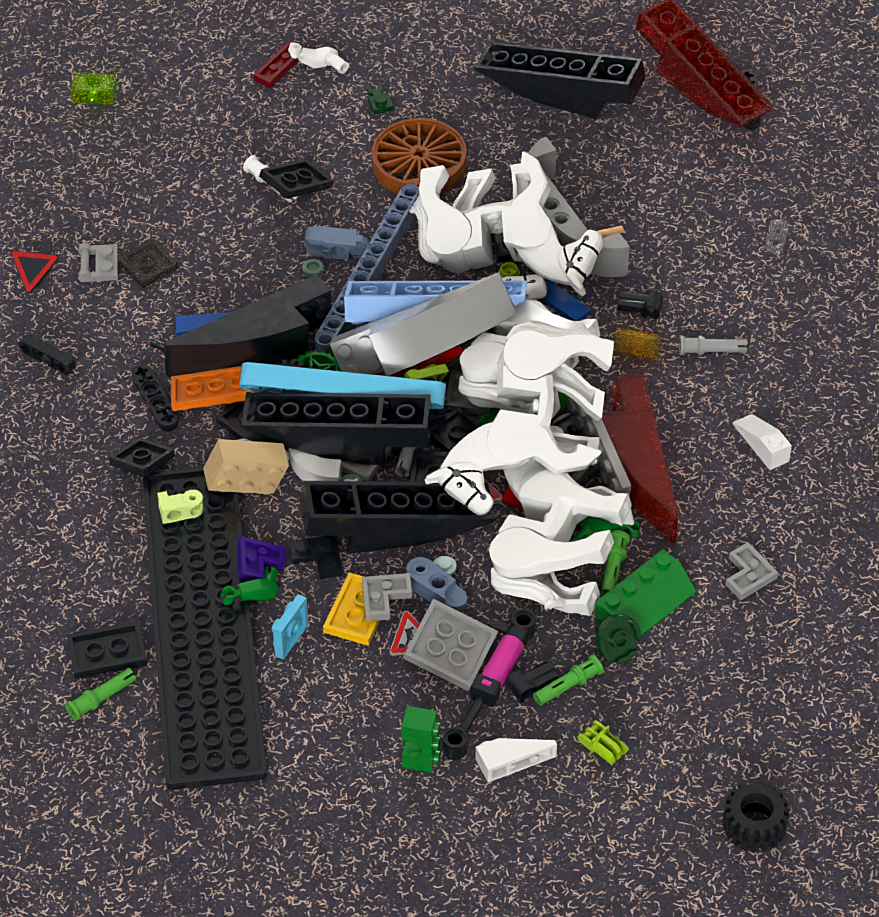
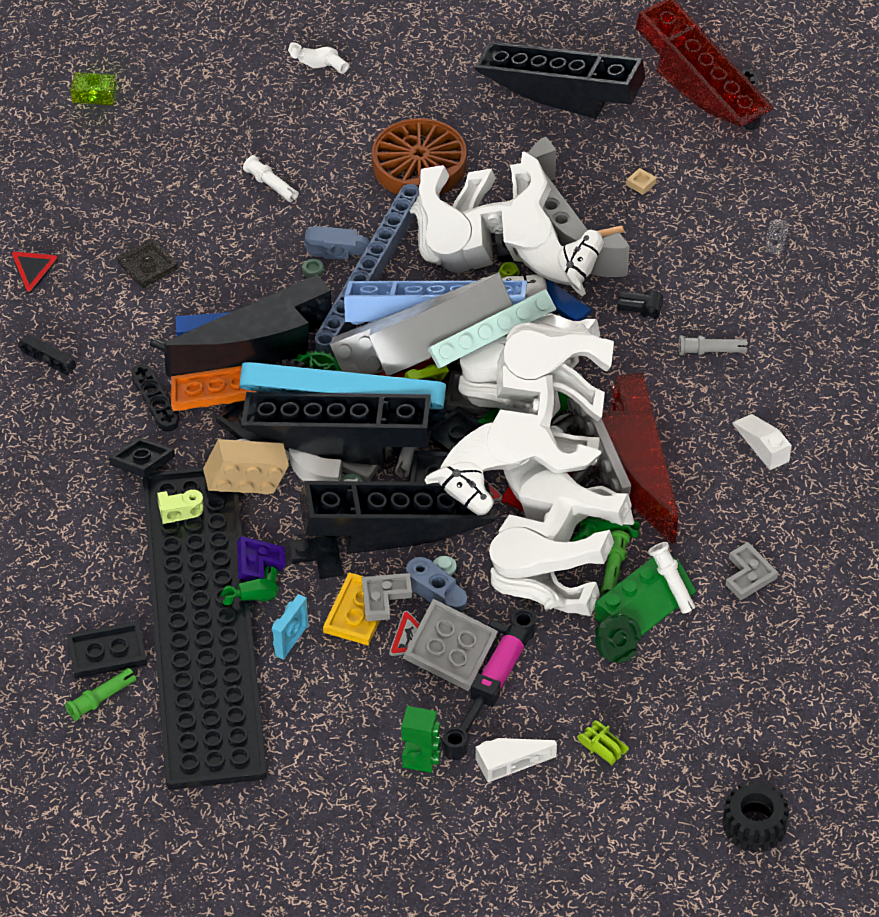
(105, 262): light grey plate -> none
(276, 67): dark red plate -> none
(296, 178): black plate -> none
(379, 101): dark green plate -> none
(491, 328): none -> light aqua plate
(526, 683): black piece -> none
(577, 675): bright green pin -> none
(638, 343): clear yellow slope -> none
(641, 181): none -> tan plate
(668, 567): none -> white pin

